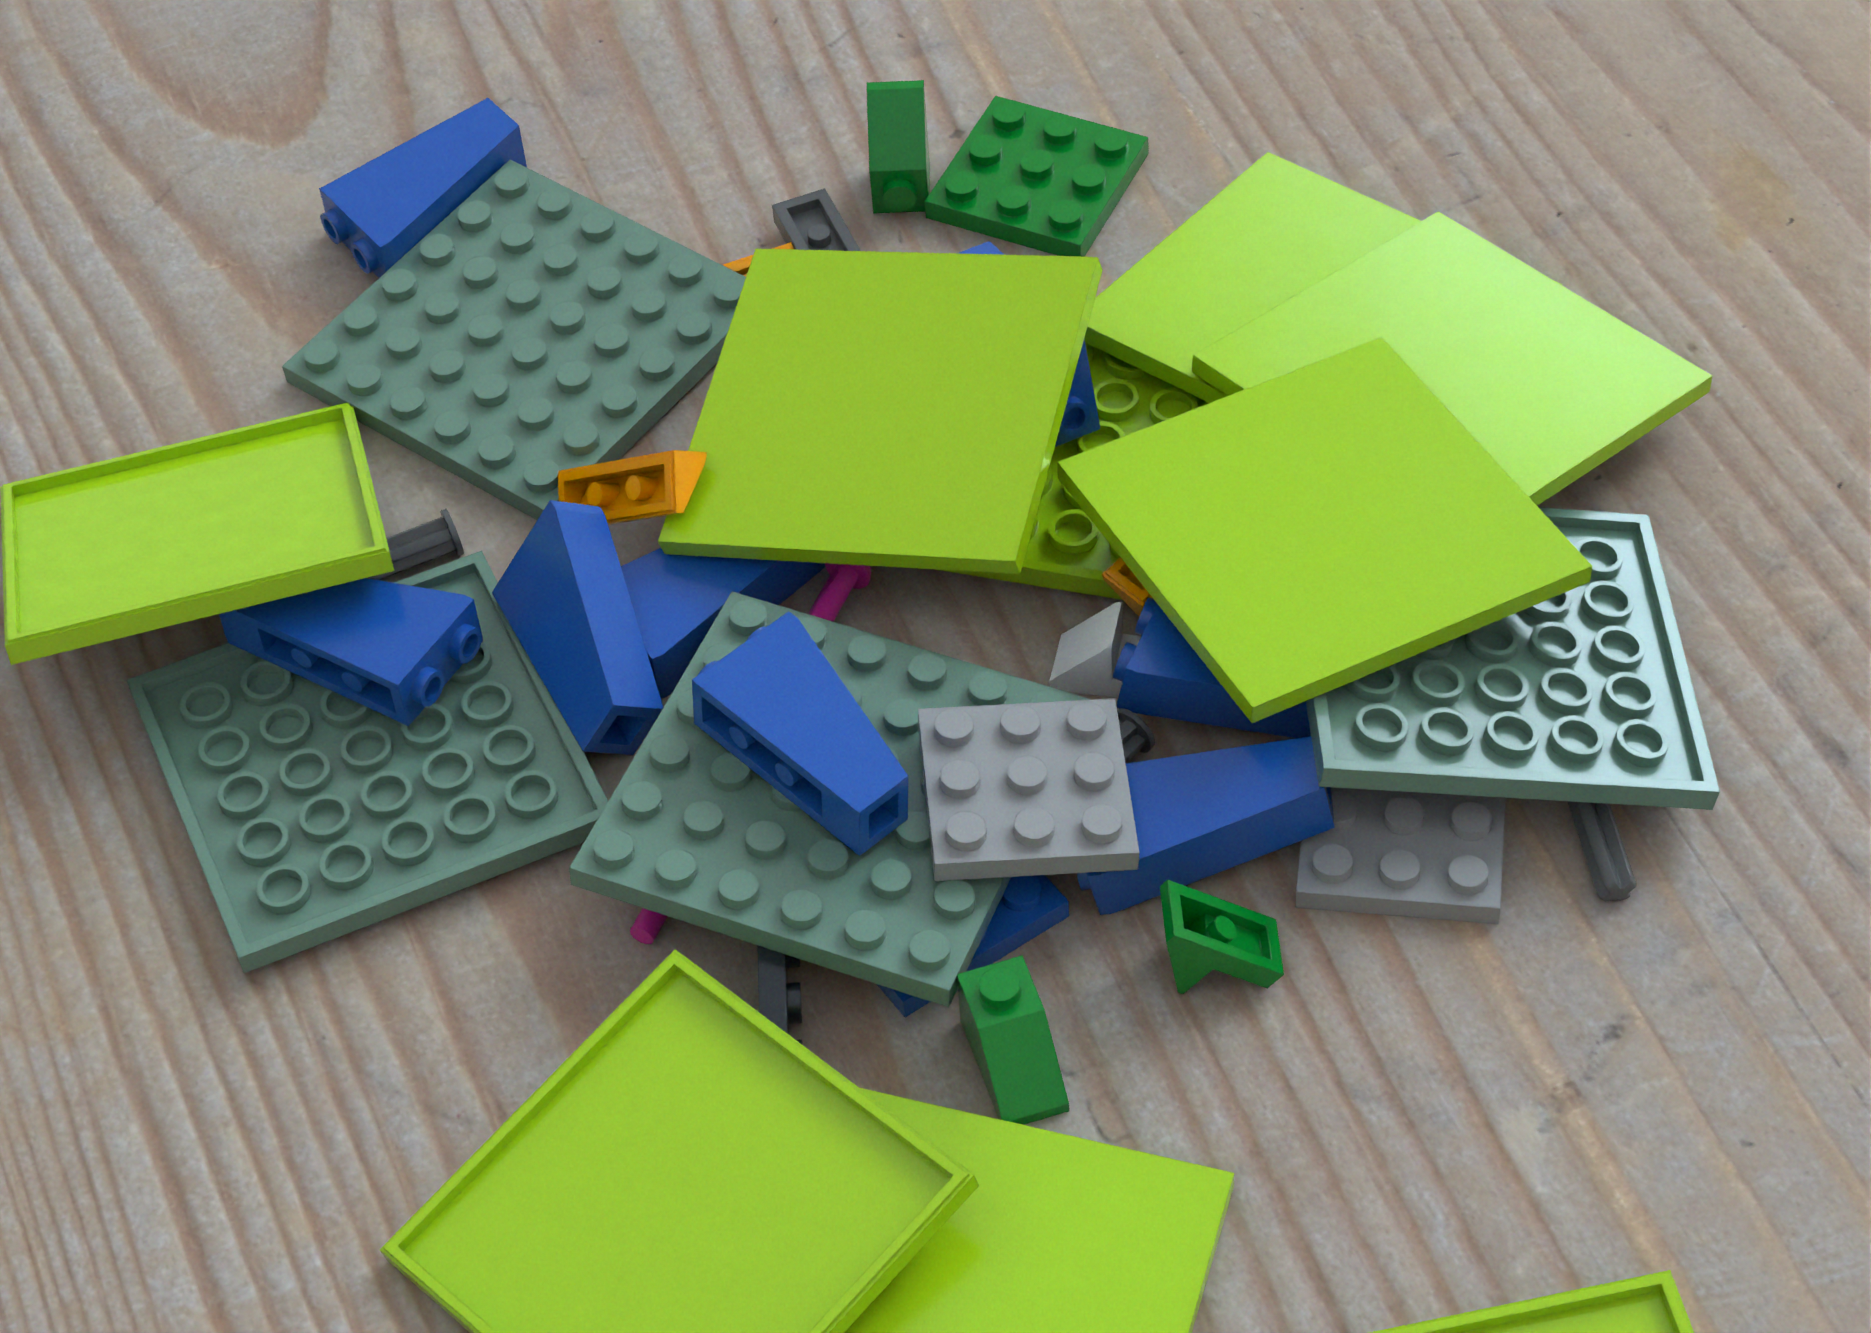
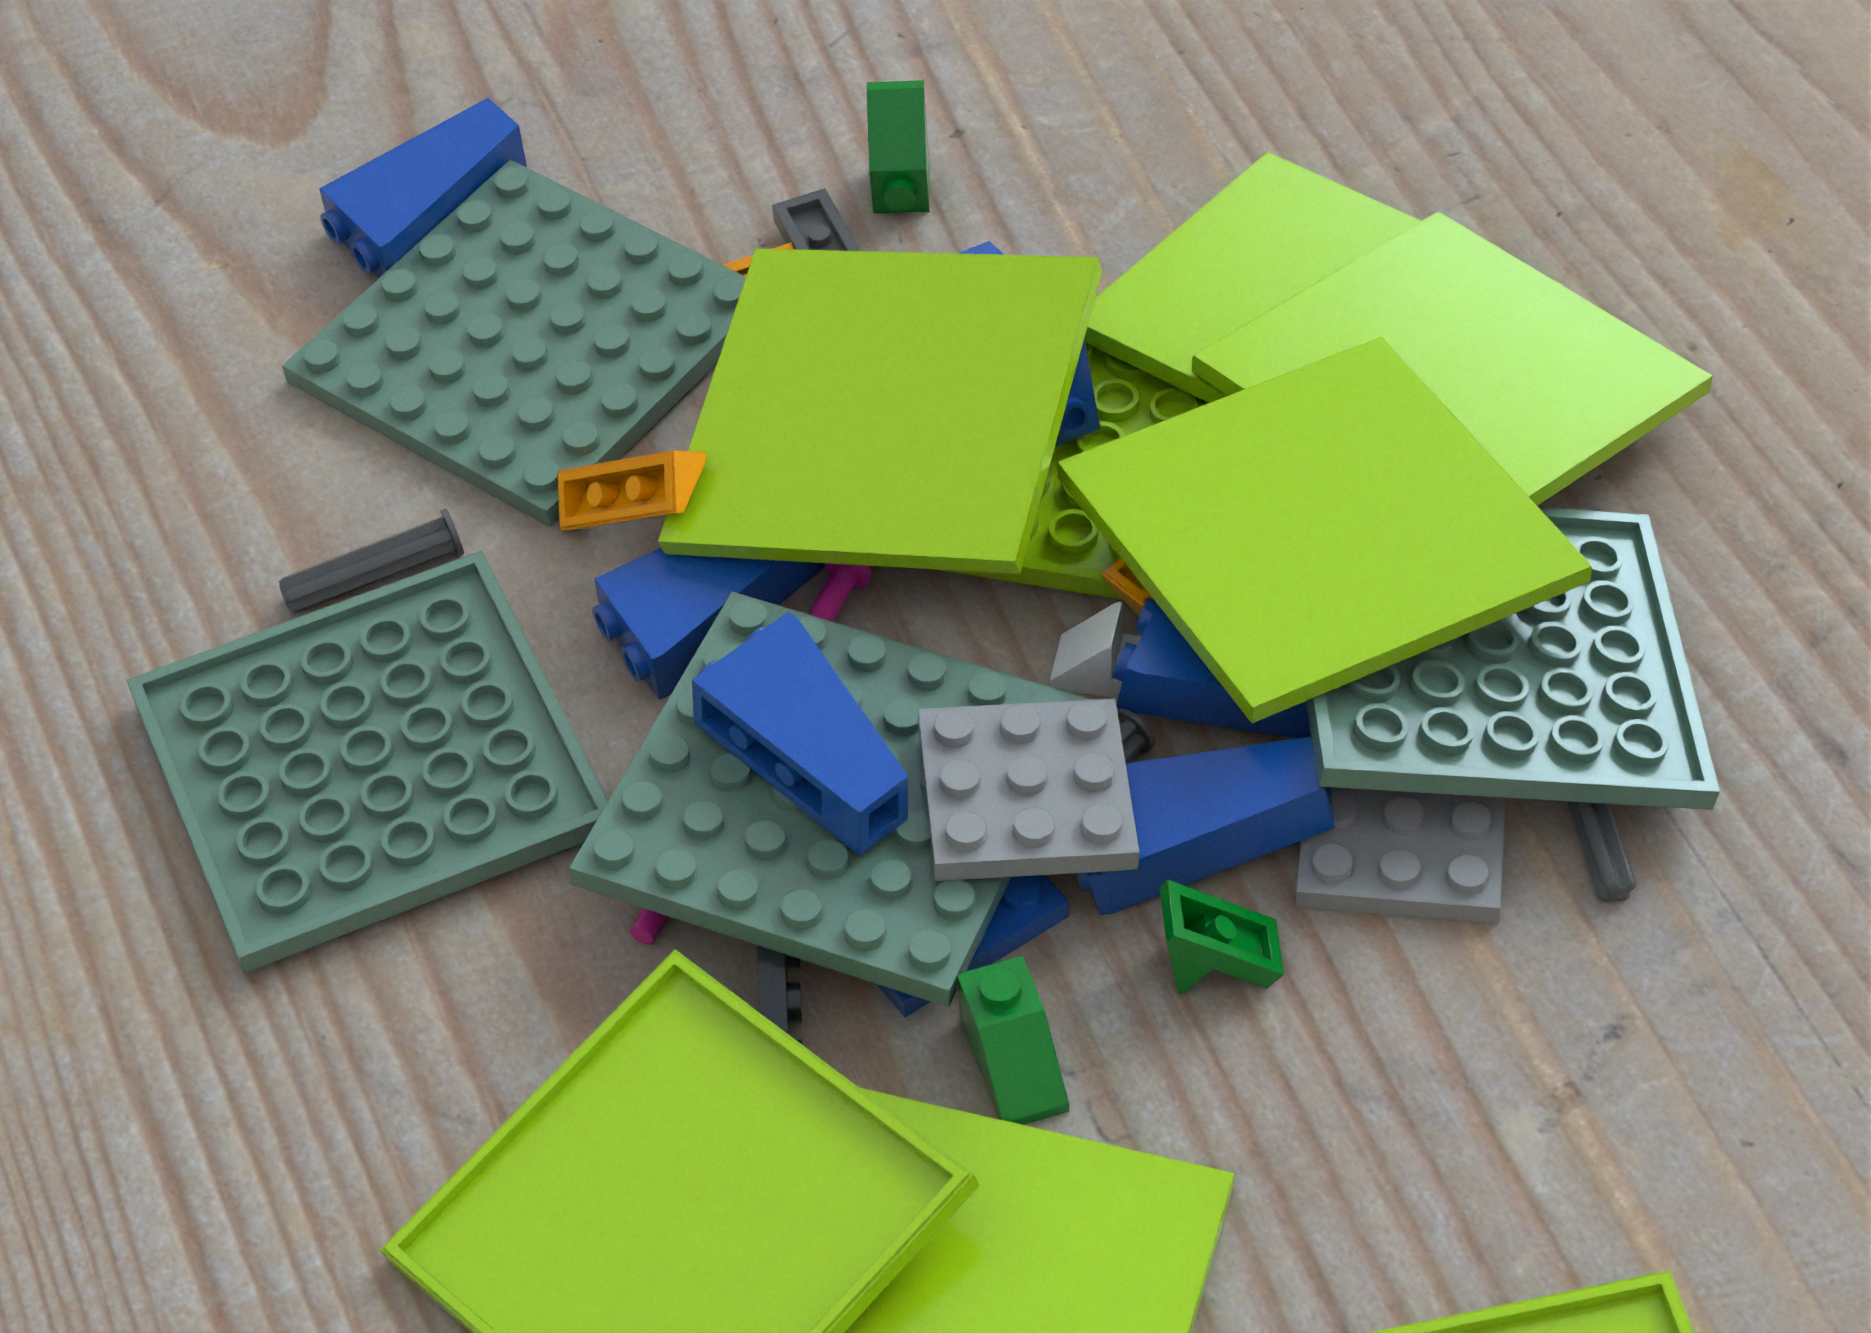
(187, 532): lime tile -> none
(365, 641): blue slope -> none
(581, 628): blue slope -> none
(1037, 178): green plate -> none

